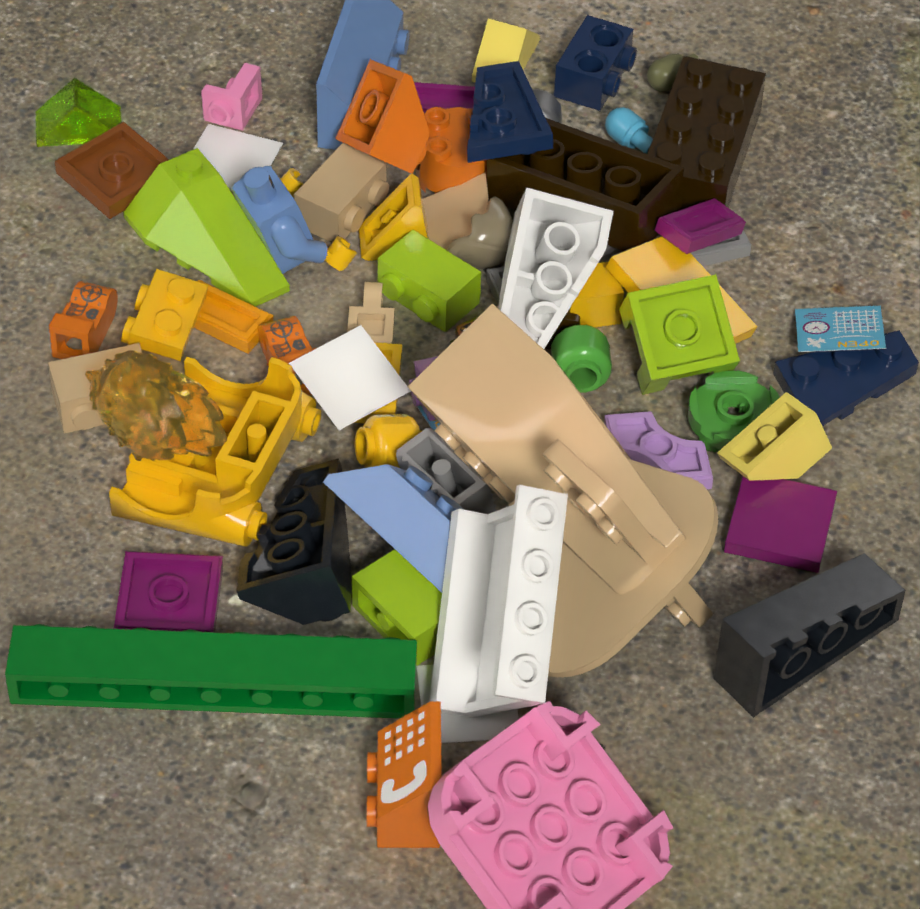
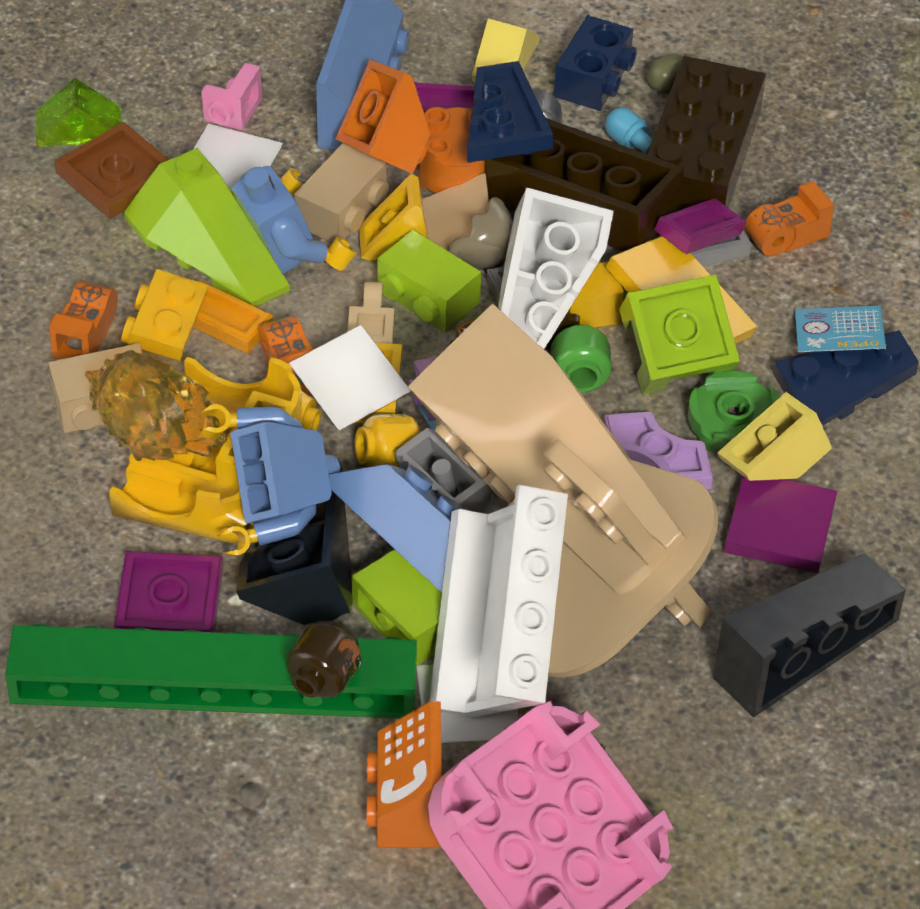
(278, 472): none -> medium blue torso
(325, 659): none -> dark brown head
(792, 221): none -> orange leg

